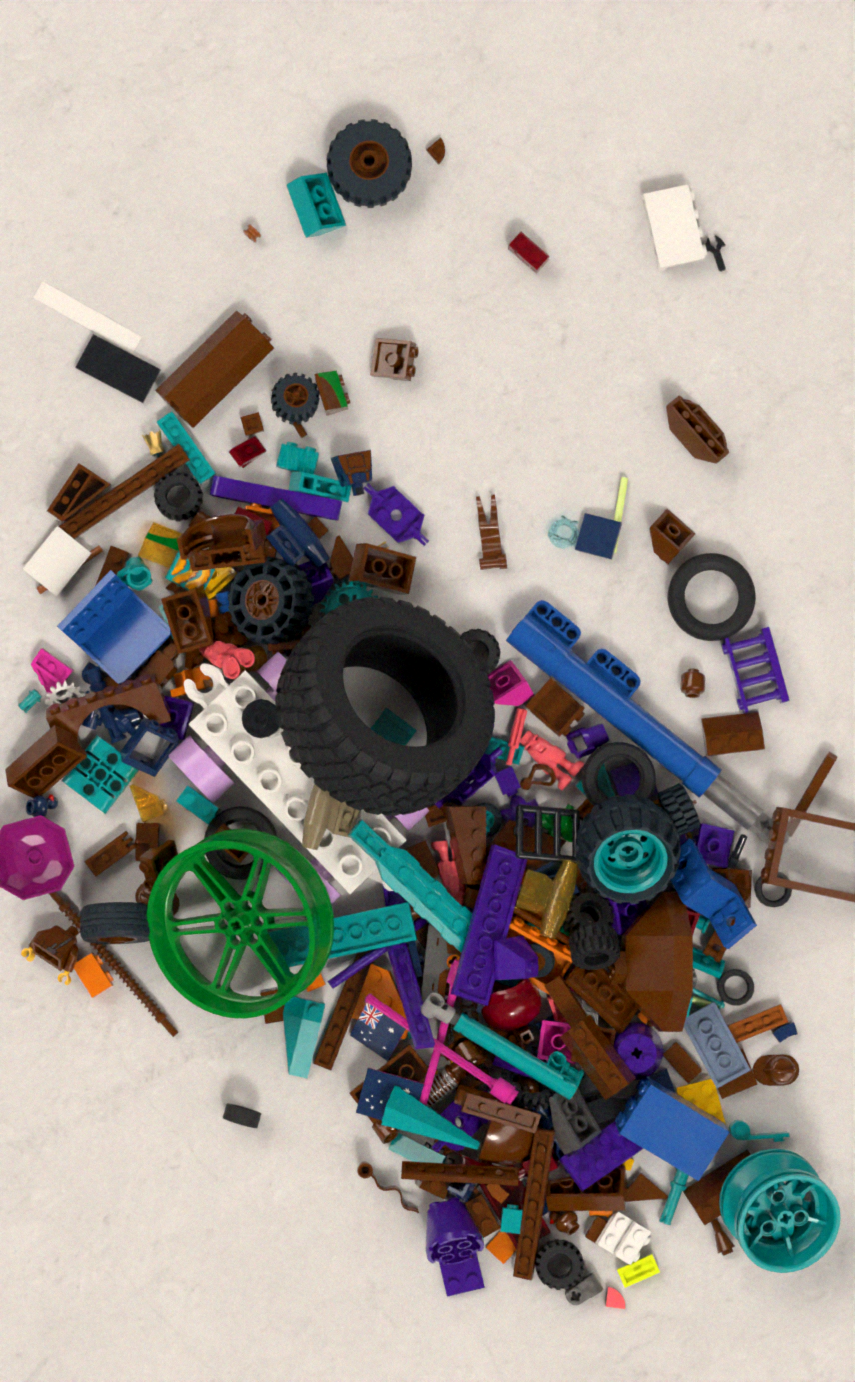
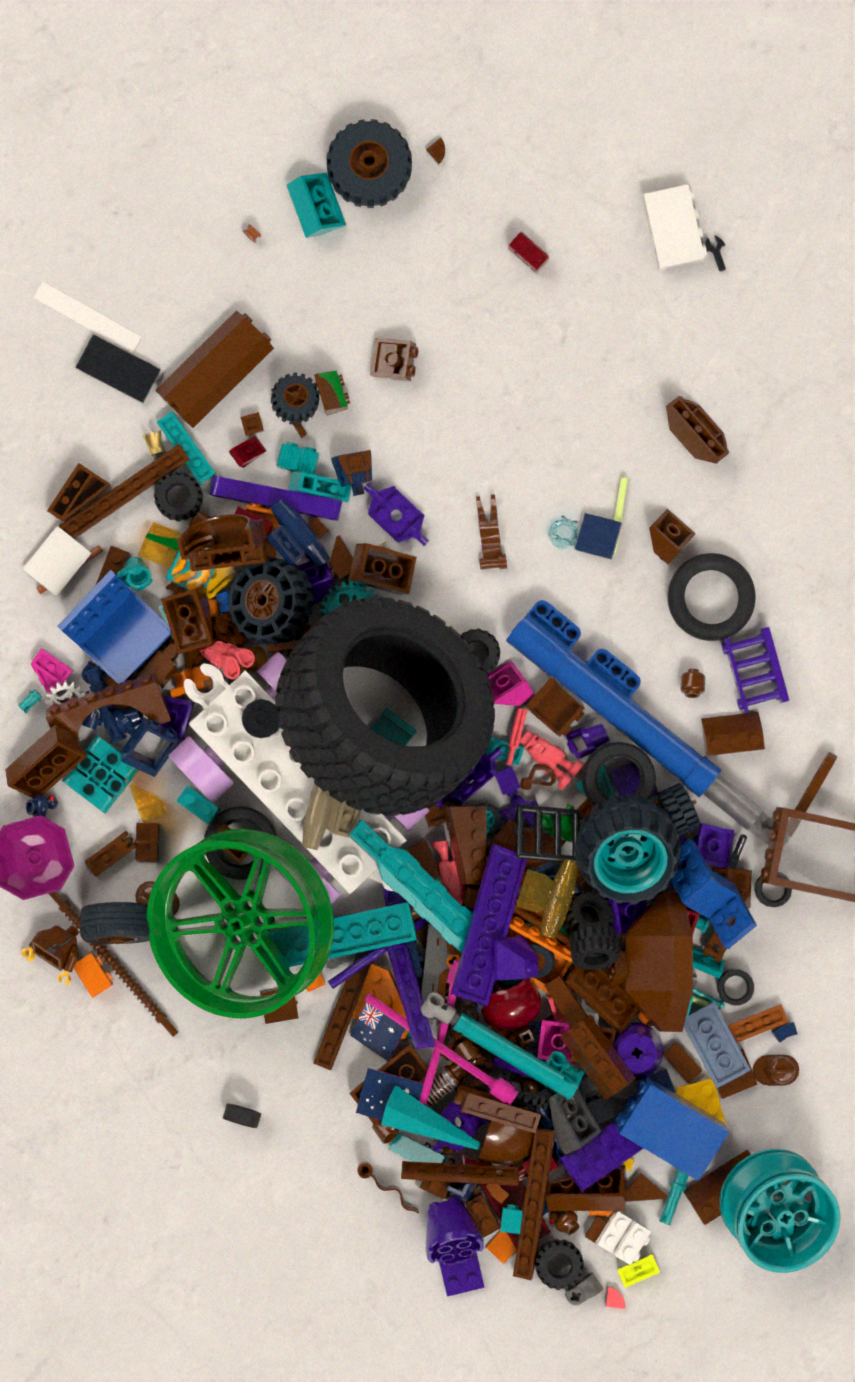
(155, 860): reddish brown plate -> none
(301, 1028): teal wedge -> none
(723, 1242): reddish brown cone -> none
(741, 1131): teal door -> none

